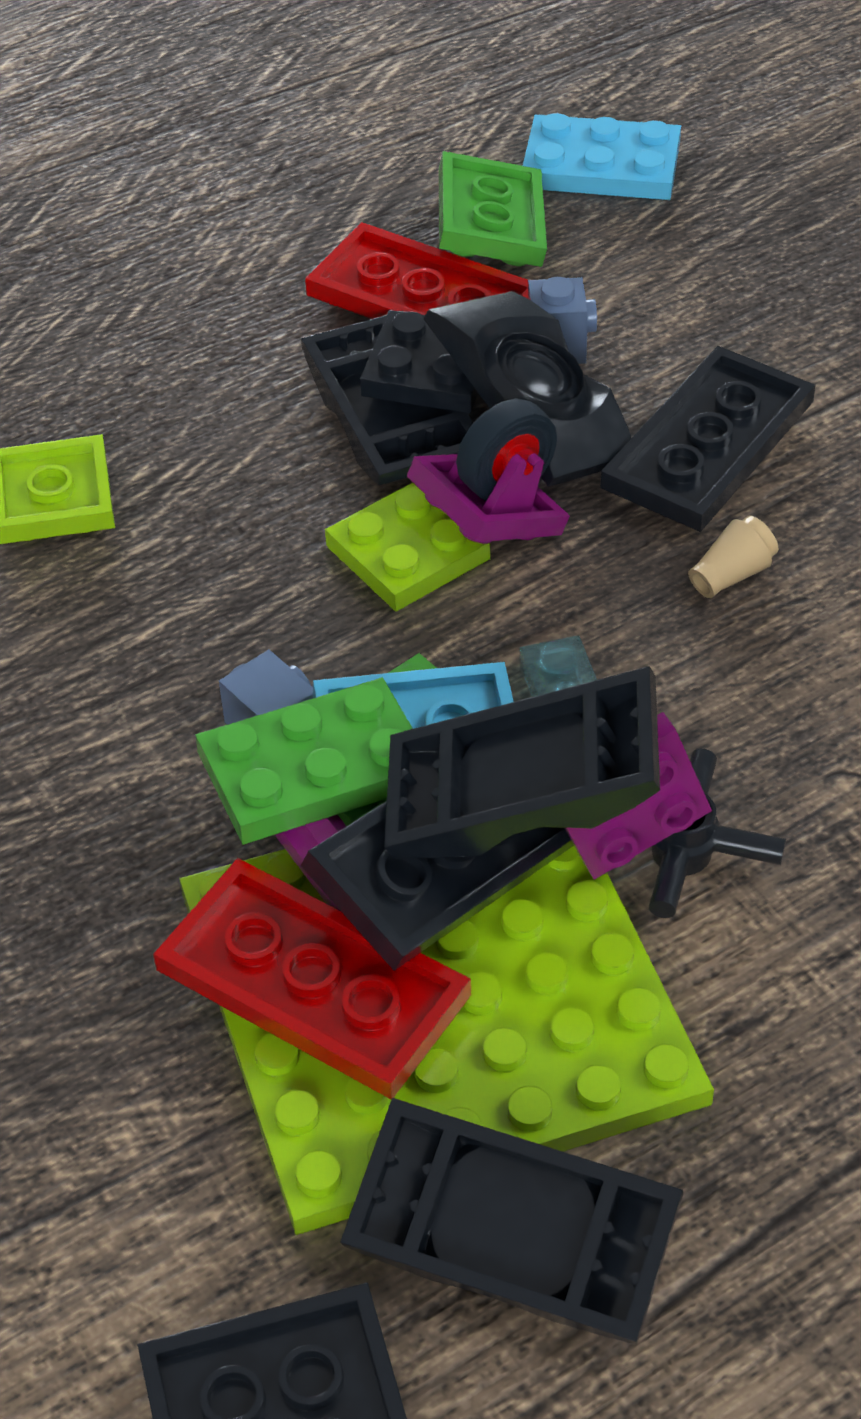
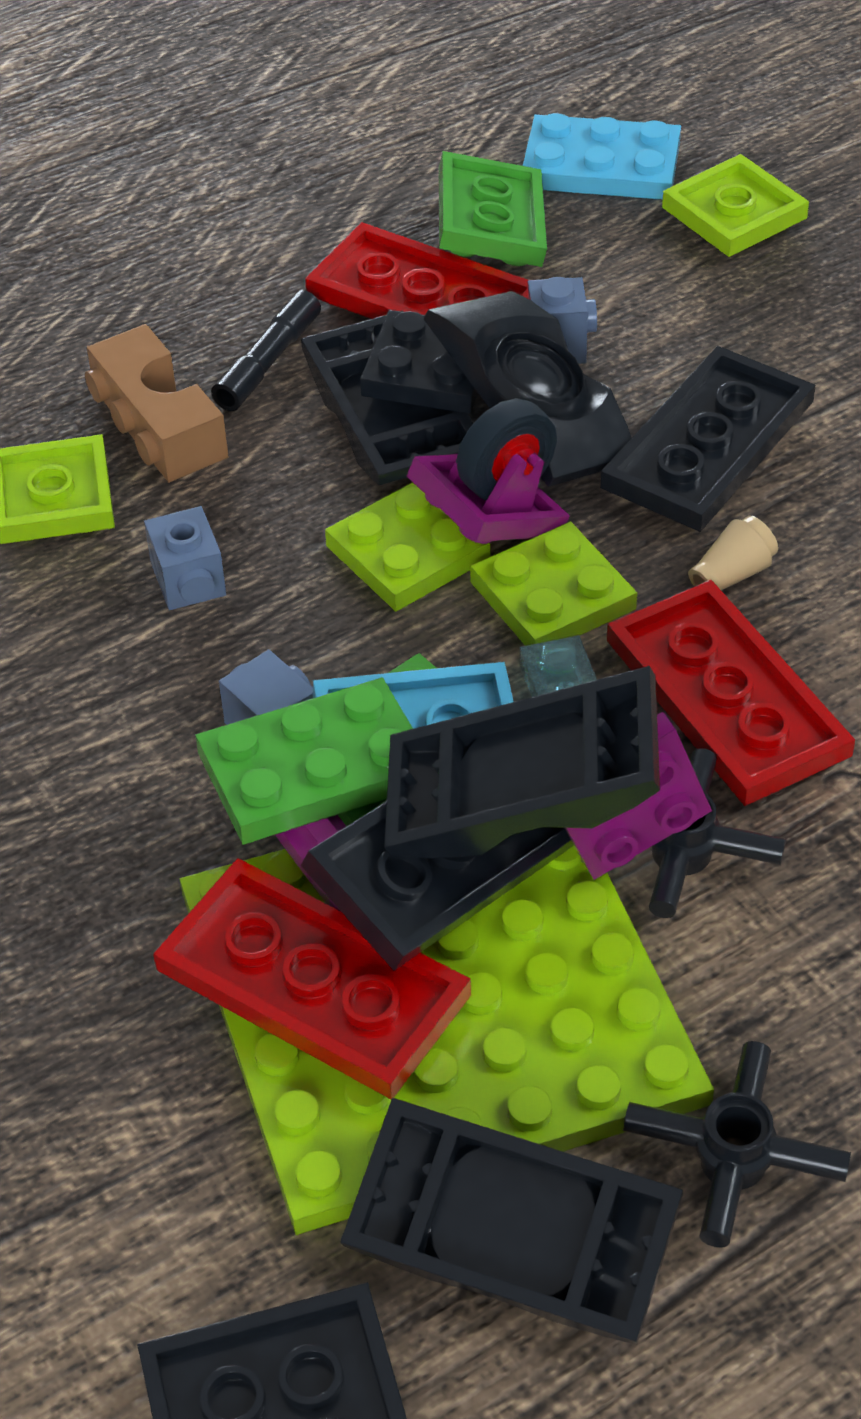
(170, 427): none -> medium nougat arch
(185, 558): none -> sand blue brick
(249, 369): none -> black piece
(553, 586): none -> lime plate
(730, 1165): none -> black bar
(731, 692): none -> red plate
(735, 205): none -> lime plate

